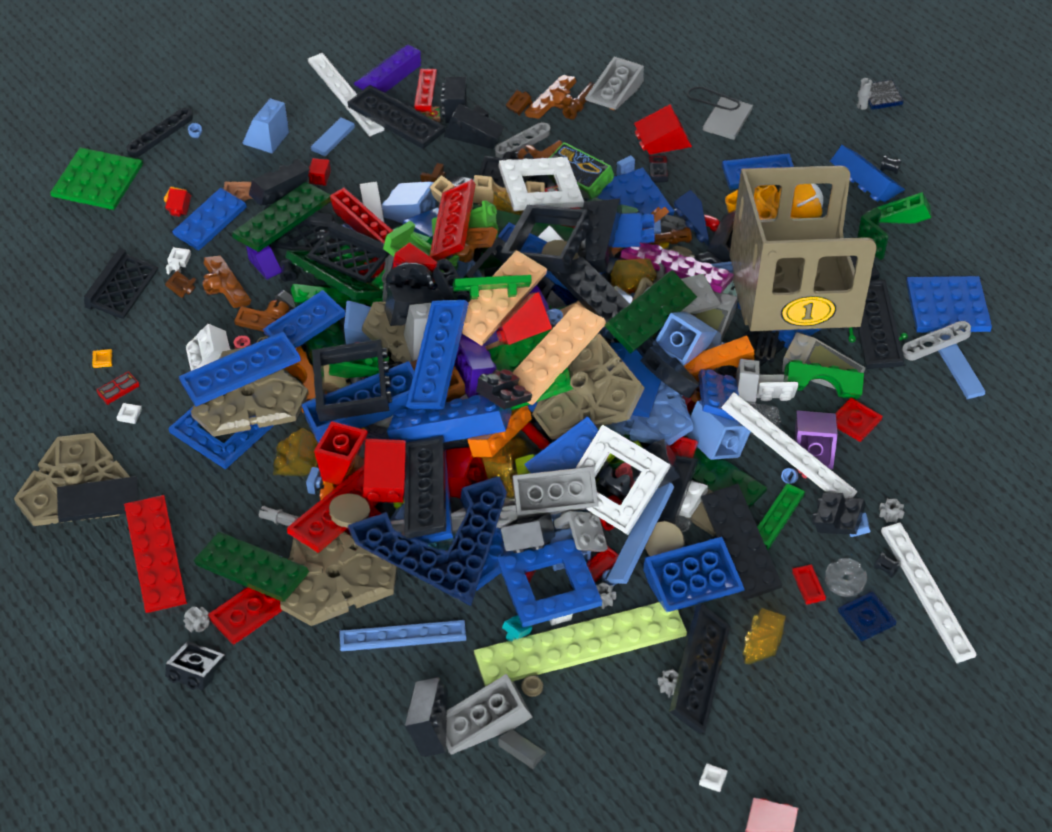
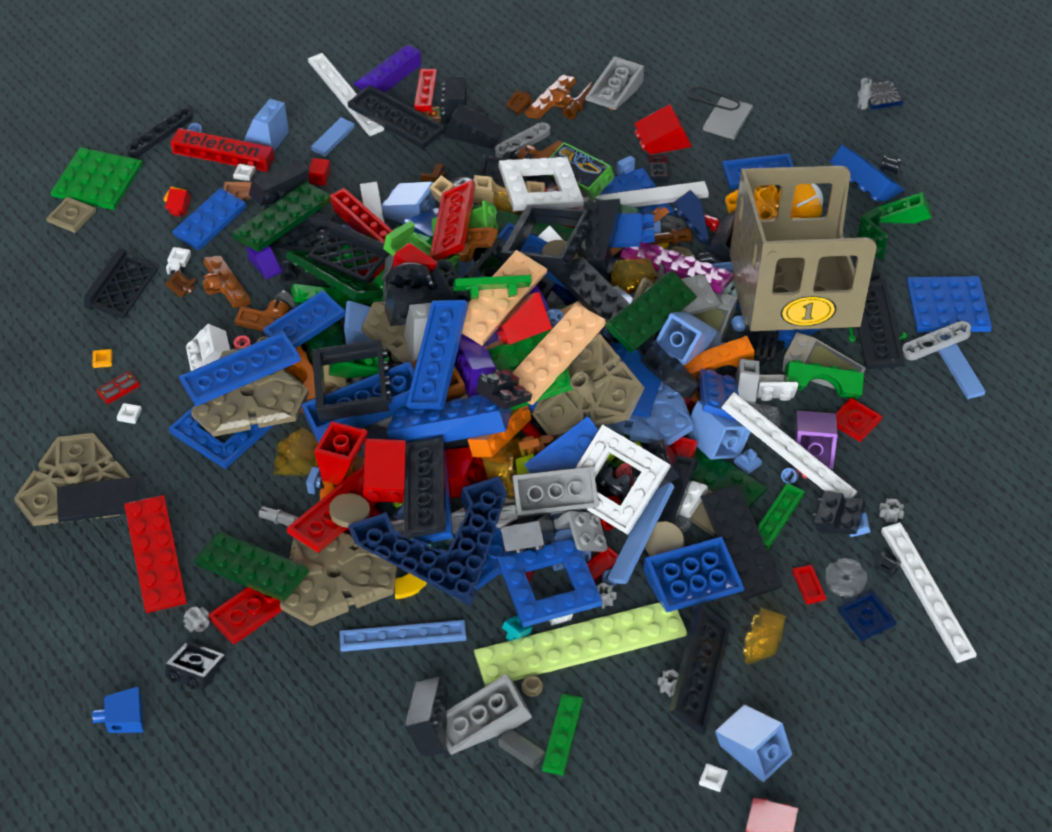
(71, 214): none -> dark tan tile
(121, 712): none -> blue torso
(222, 149): none -> red brick
(244, 172): none -> white tile
(408, 586): none -> yellow tile
(534, 446): none -> dark orange plate
(562, 734): none -> green plate
(655, 195): none -> white tile
(738, 323): none -> medium blue hinge
(748, 461): none -> medium blue tile
(755, 741): none -> medium blue slope

